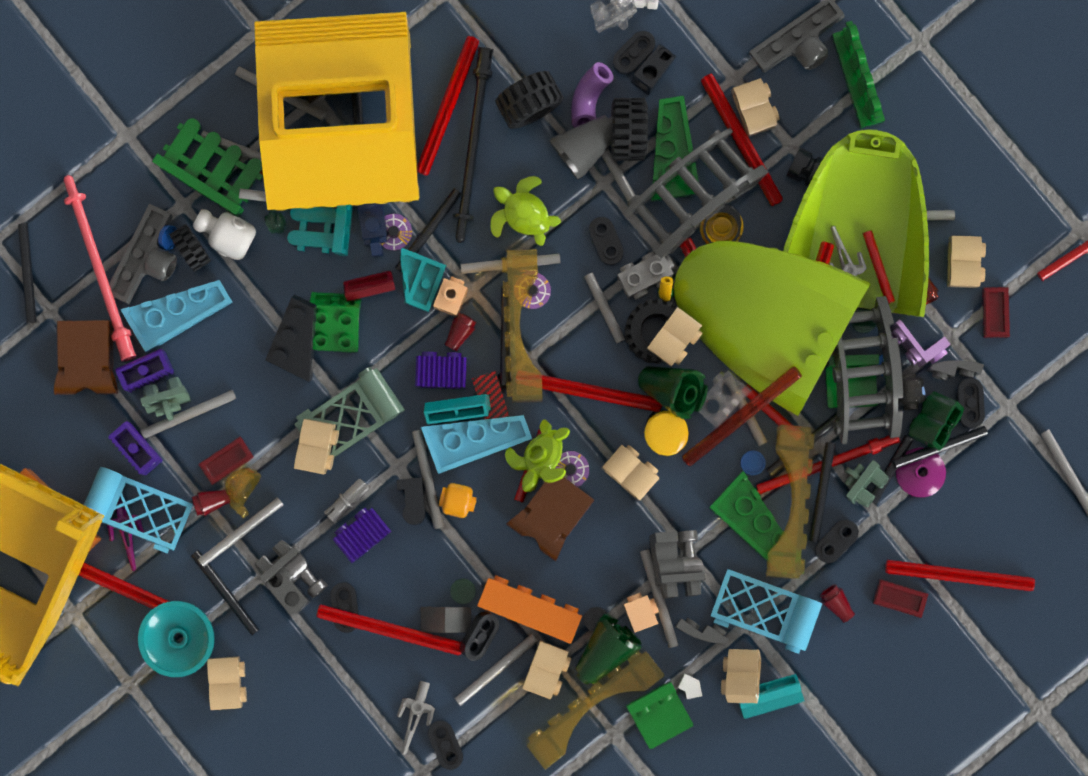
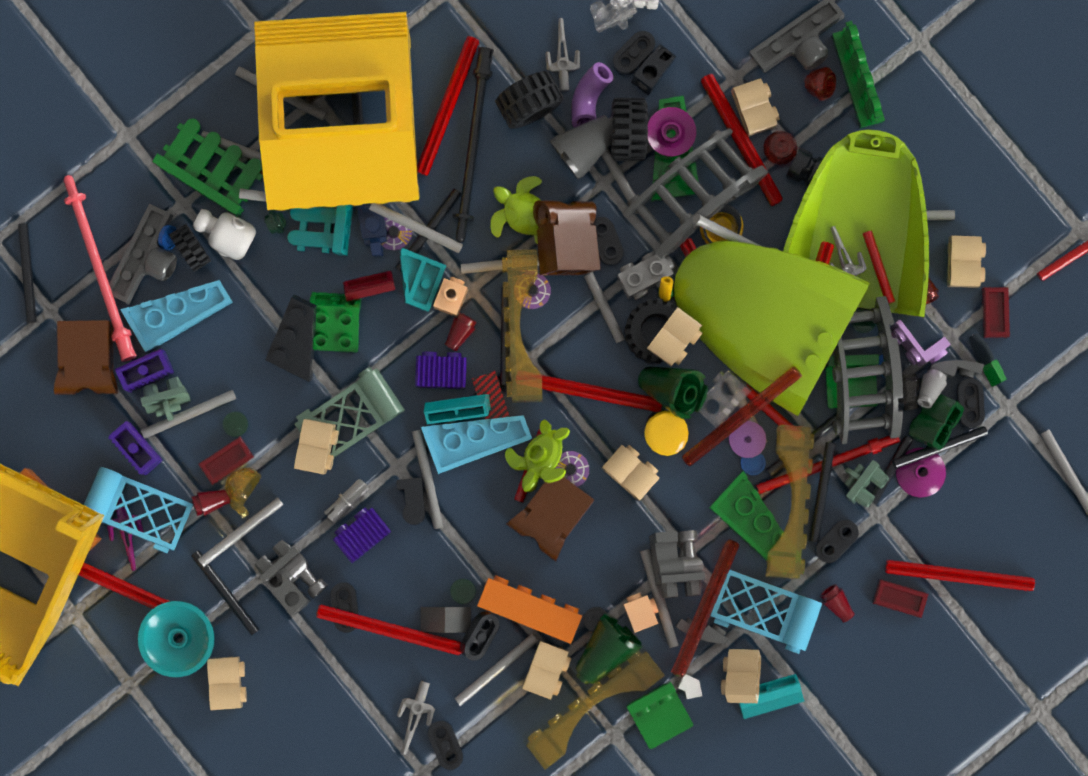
(235, 424): none -> clear green plate
(416, 227): none -> light grey bar
(457, 500): light orange head -> none
(562, 64): none -> light grey piece
(566, 237): none -> reddish brown piece
(671, 119): none -> magenta dish
(705, 608): none -> clear red axle
(720, 230): none -> light grey bar
(748, 440): none -> medium lavender piece
(779, 152): none -> clear red cone
(821, 83): none -> clear red cone
(931, 387): none -> light grey cone
(985, 356): none -> piece

